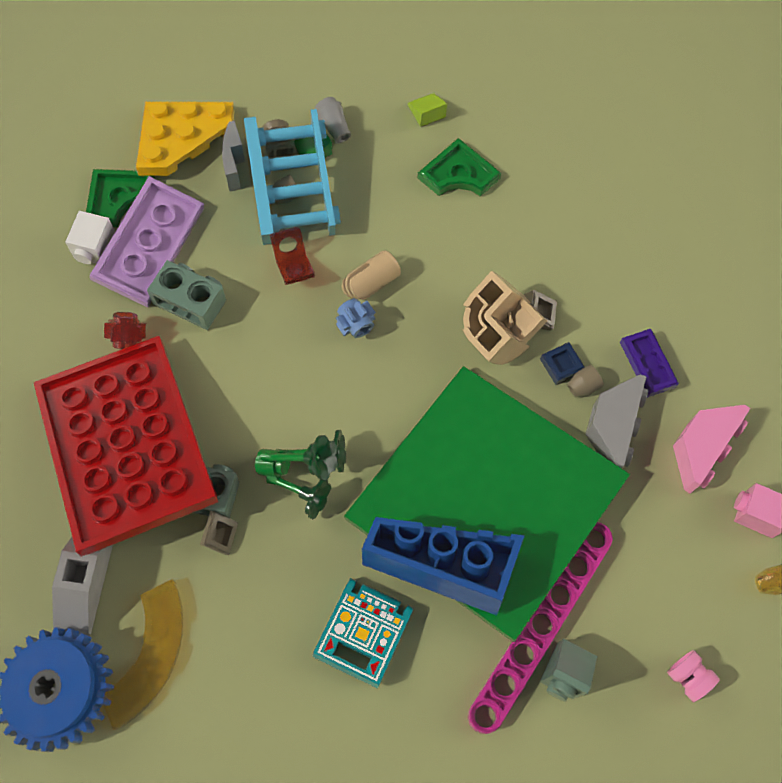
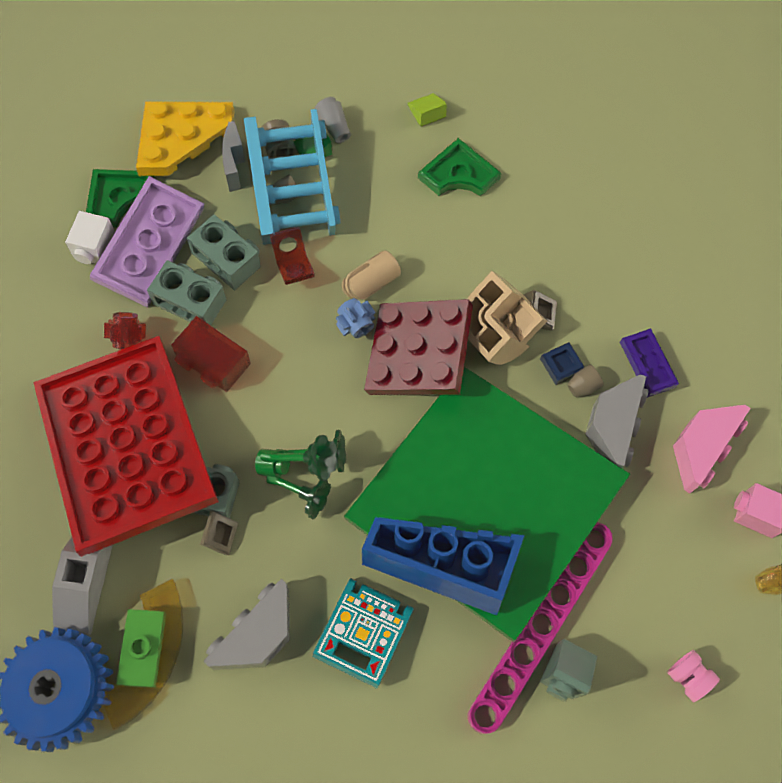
(141, 648): none -> bright green plate
(210, 354): none -> clear red brick
(219, 255): none -> sand green brick
(256, 634): none -> light grey slope
(419, 348): none -> plate

